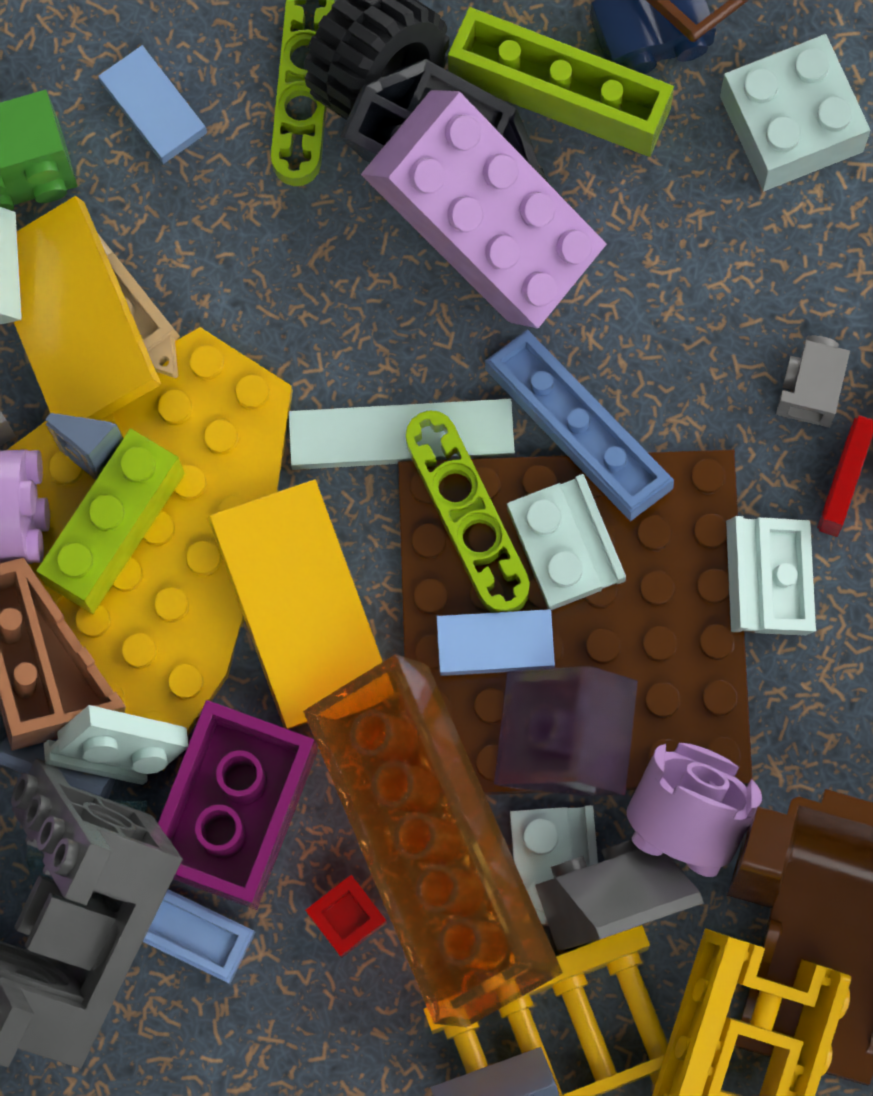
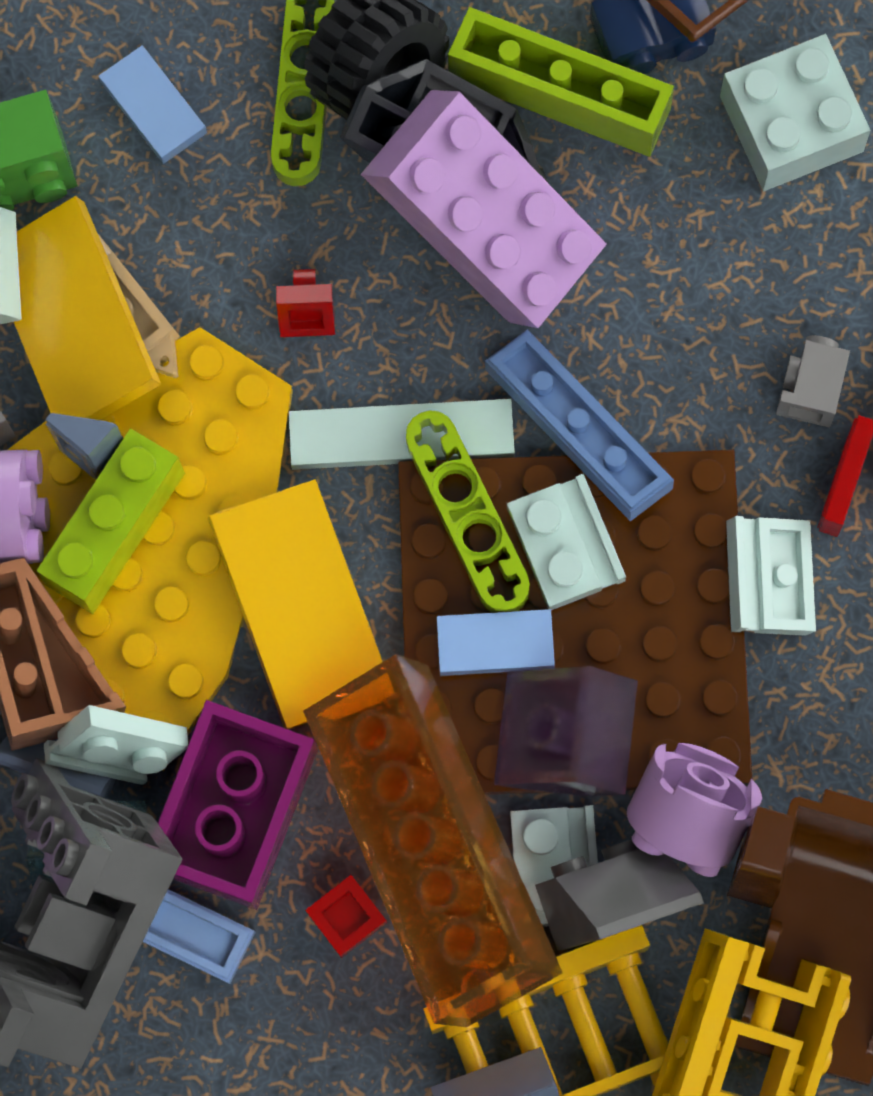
(305, 306): none -> red tile

